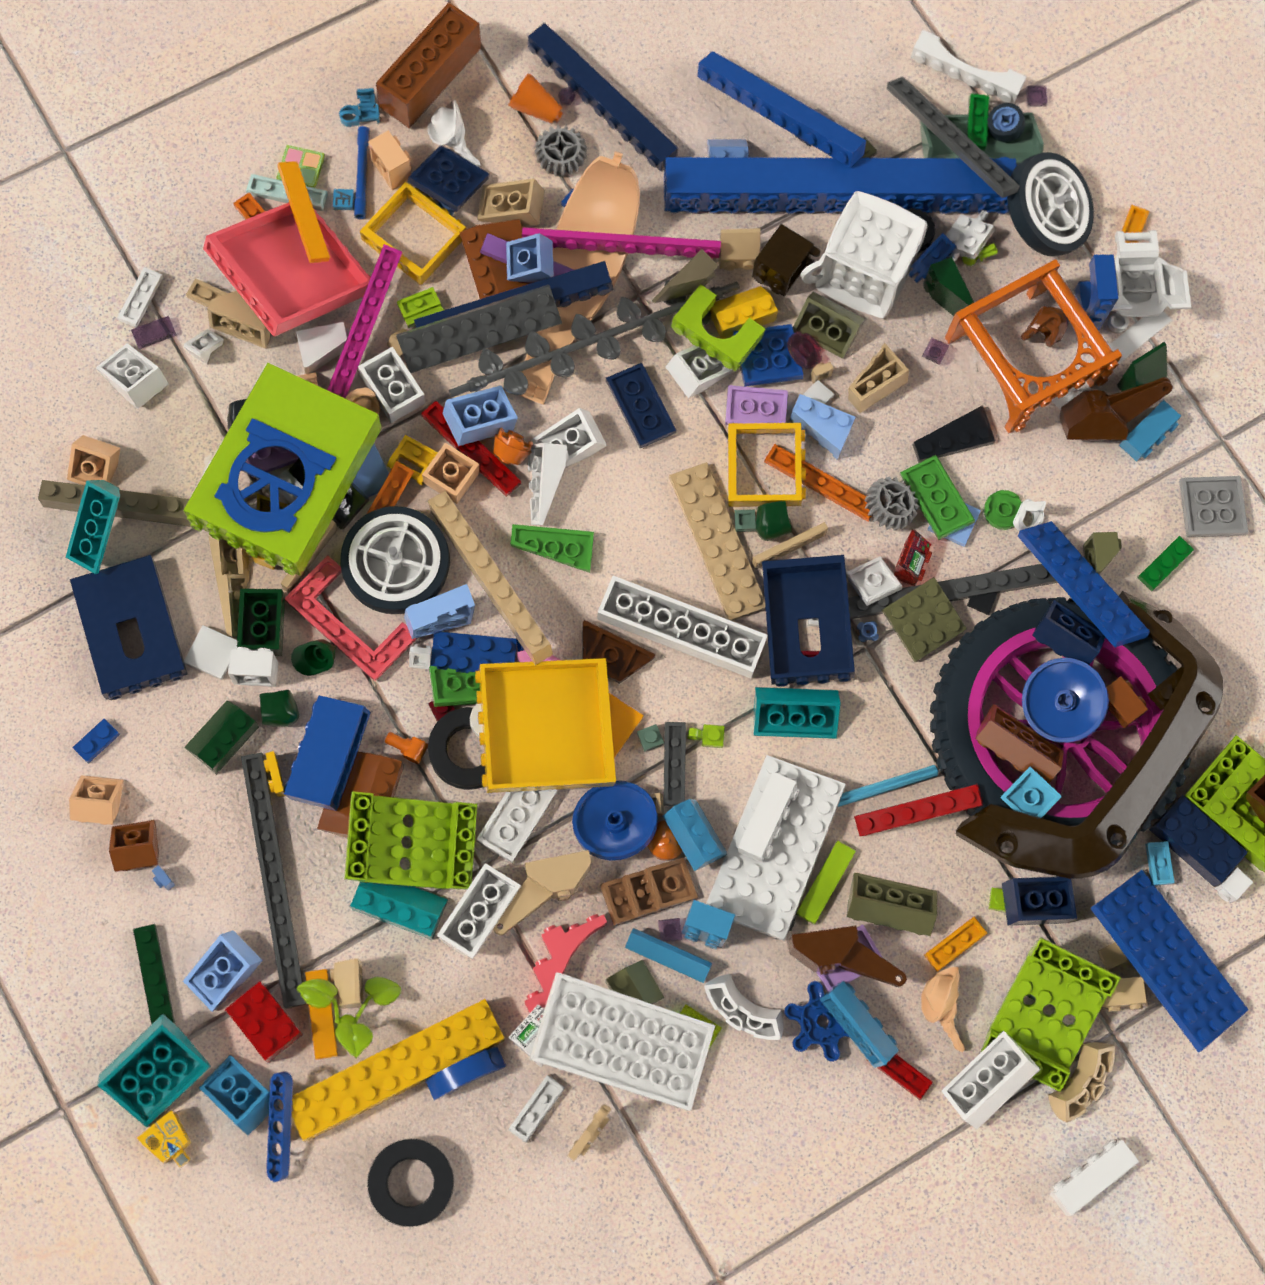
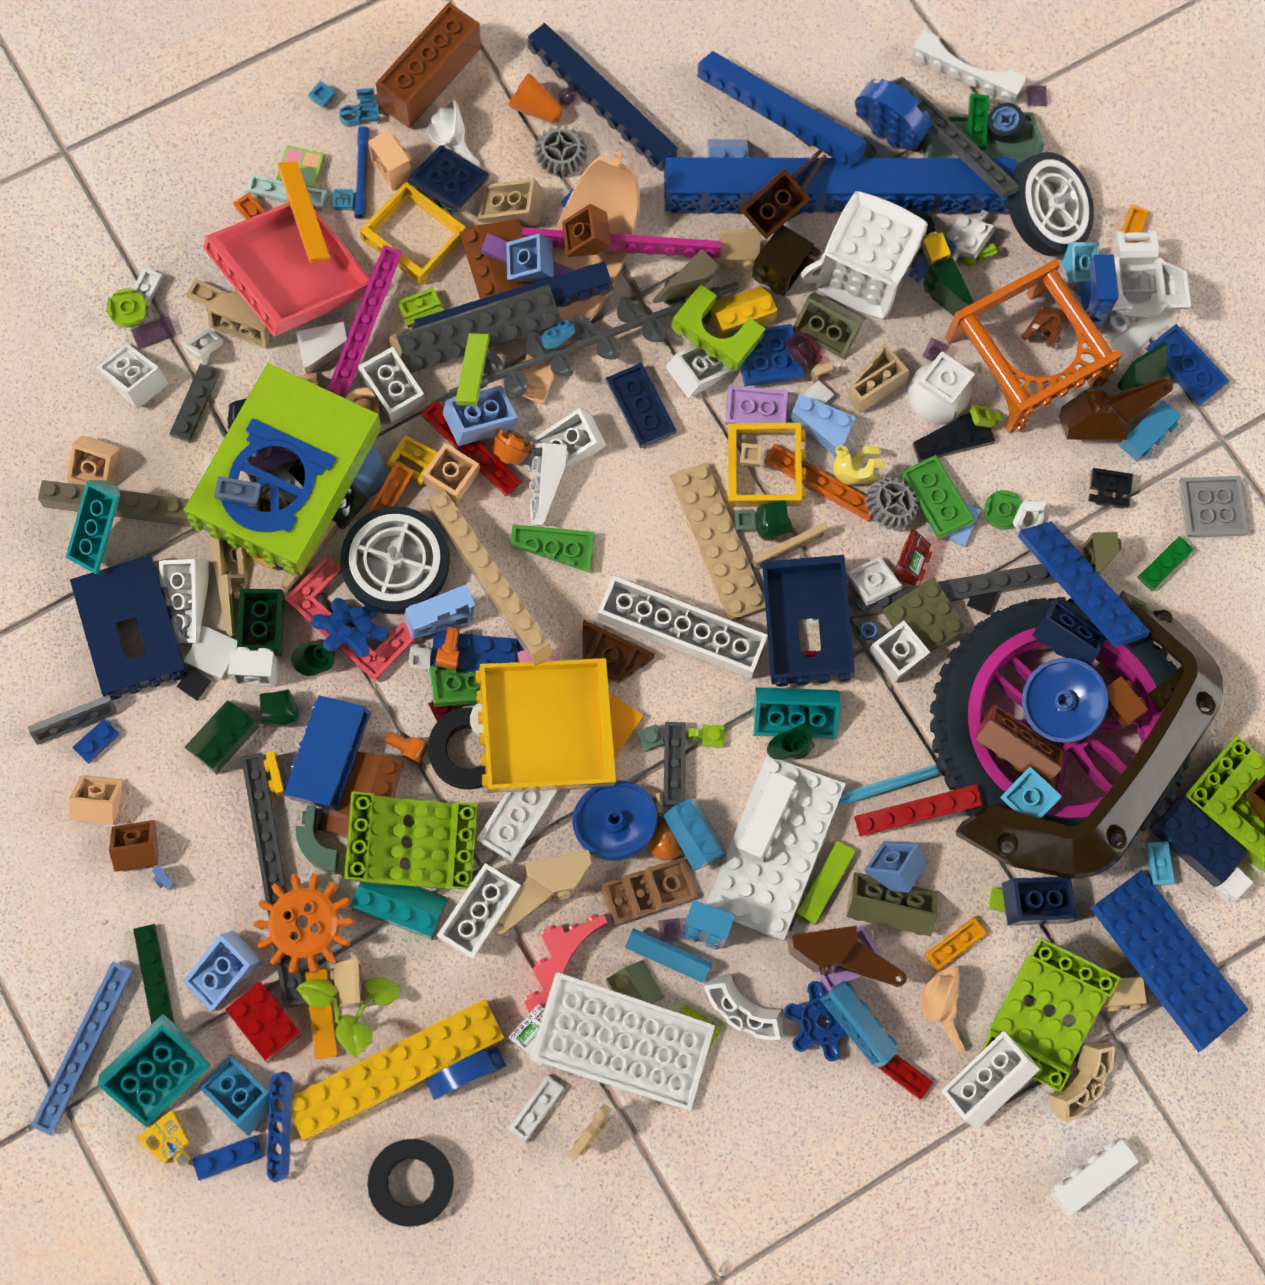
(72, 719): none -> dark grey plate
(82, 1048): none -> medium blue plate
(127, 308): none -> lime tile
(186, 592): none -> white wedge
(194, 403): none -> dark grey plate
(194, 683): none -> black piece
(227, 1157): none -> blue plate
(237, 491): none -> sand blue plate
(309, 943): none -> orange gear
(317, 855): none -> sand green arch
(322, 94): none -> dark azure plate
(344, 635): none -> blue plate
(448, 654): none -> orange pin
(472, 369): none -> lime tile
(558, 334): none -> dark azure plate
(586, 232): none -> dark orange slope
(751, 454): none -> tan plate
(779, 198): none -> reddish brown slope
(792, 743): none -> dark green piece
(847, 466): none -> light yellow piece
(892, 114): none -> blue piece
(897, 865): none -> medium blue slope
(899, 651): none -> white slope
(935, 248): none -> yellow brick
(940, 390): none -> white plate
(984, 417): none -> lime plate
(1077, 260): none -> medium azure slope
(1110, 481): none -> black plate
(1190, 366): none -> blue plate

